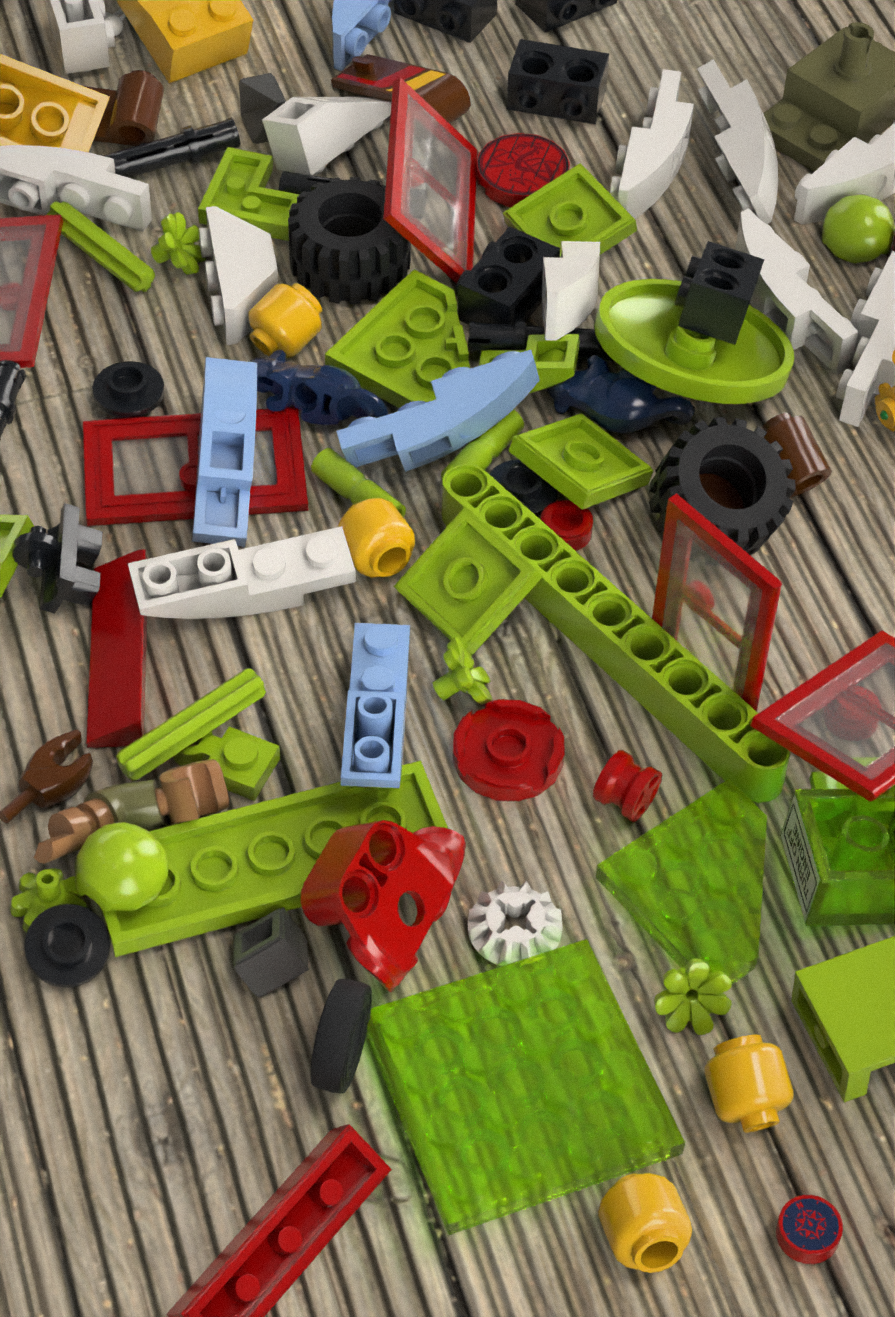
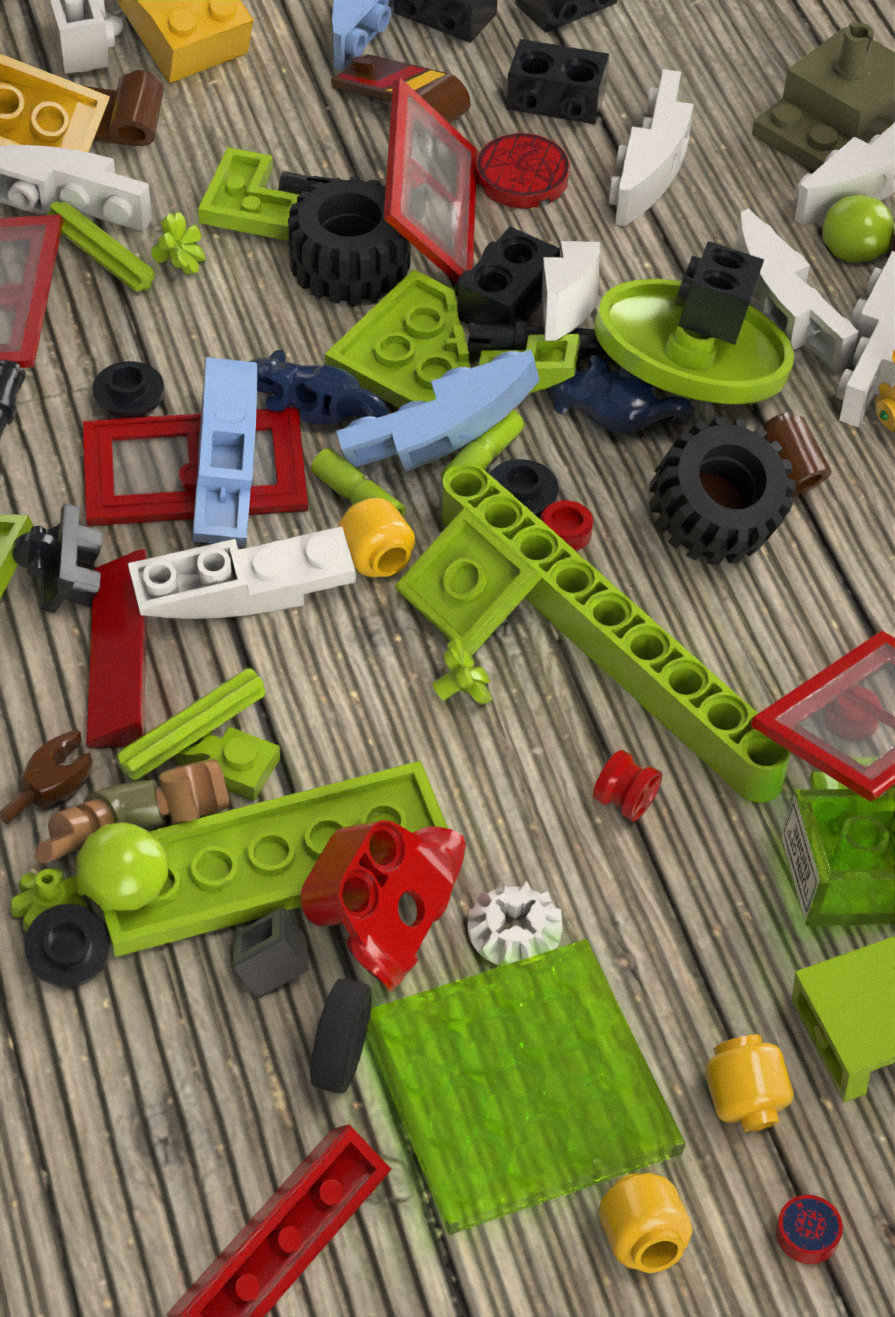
(186, 146): black pin -> none
(239, 269): white slope -> none
(258, 99): dark grey slope -> none
(285, 319): yellow head -> none
(315, 130): white slope -> none
(376, 706): light blue slope -> none
(508, 750): red tile -> none
(572, 210): lime plate -> none
(581, 460): lime plate -> none
(692, 996): lime plant -> none
(698, 881): clear neon green plate -> none
(715, 599): clear door -> none
(743, 140): white slope -> none

